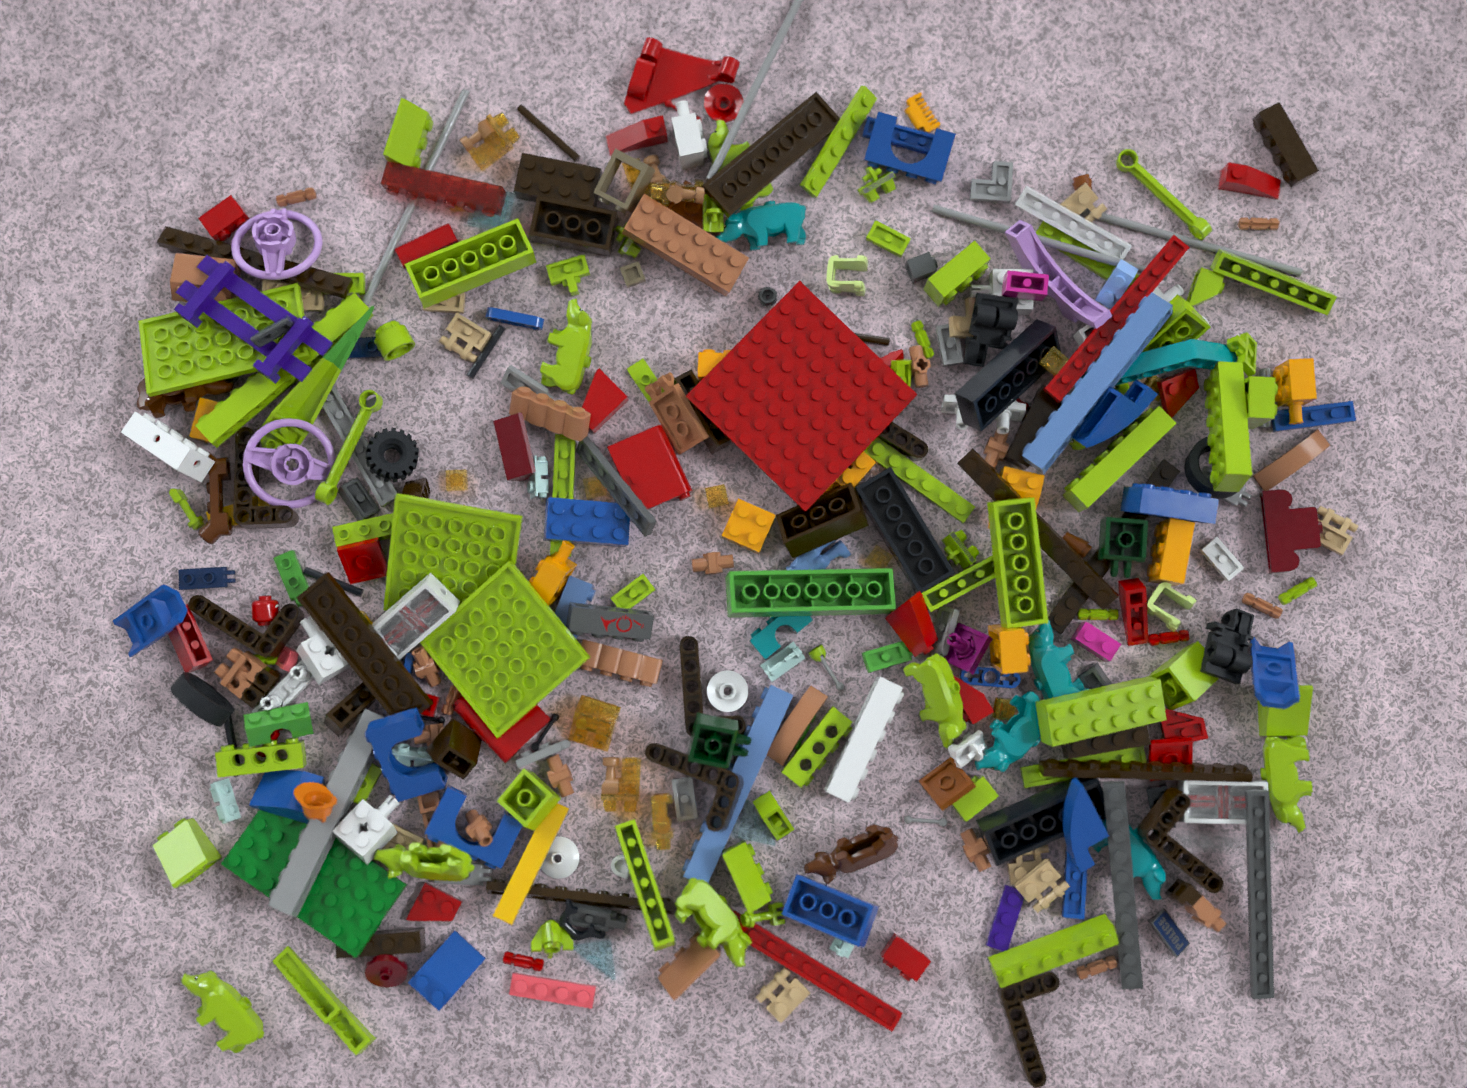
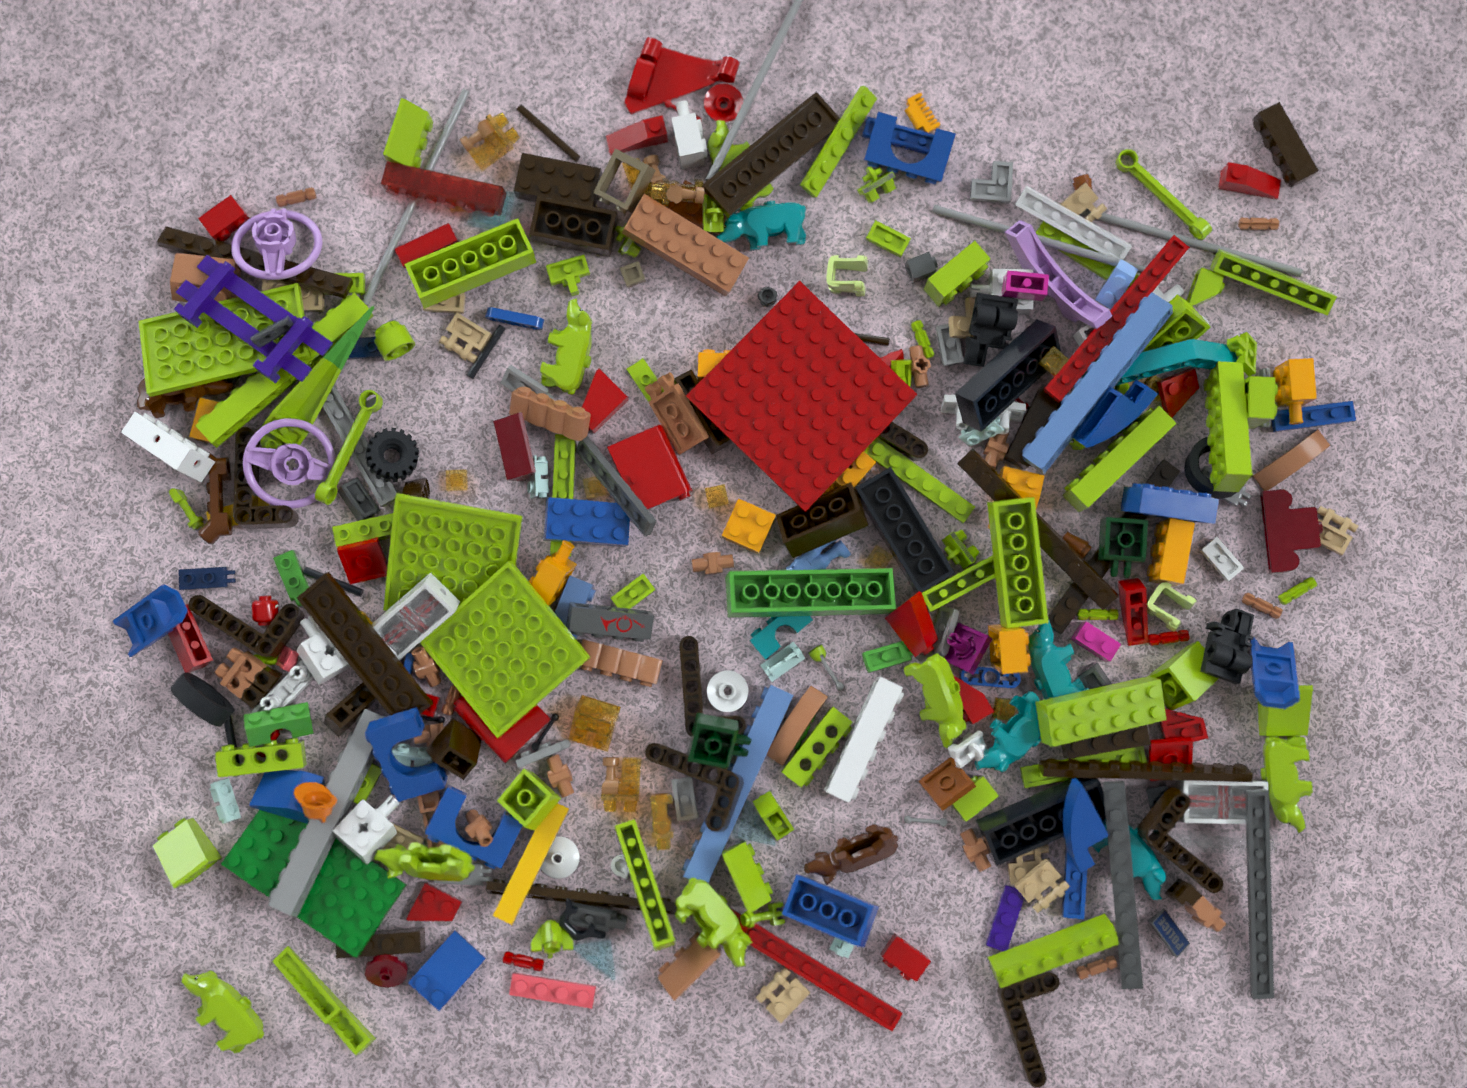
(972, 436): none -> light aqua hinge

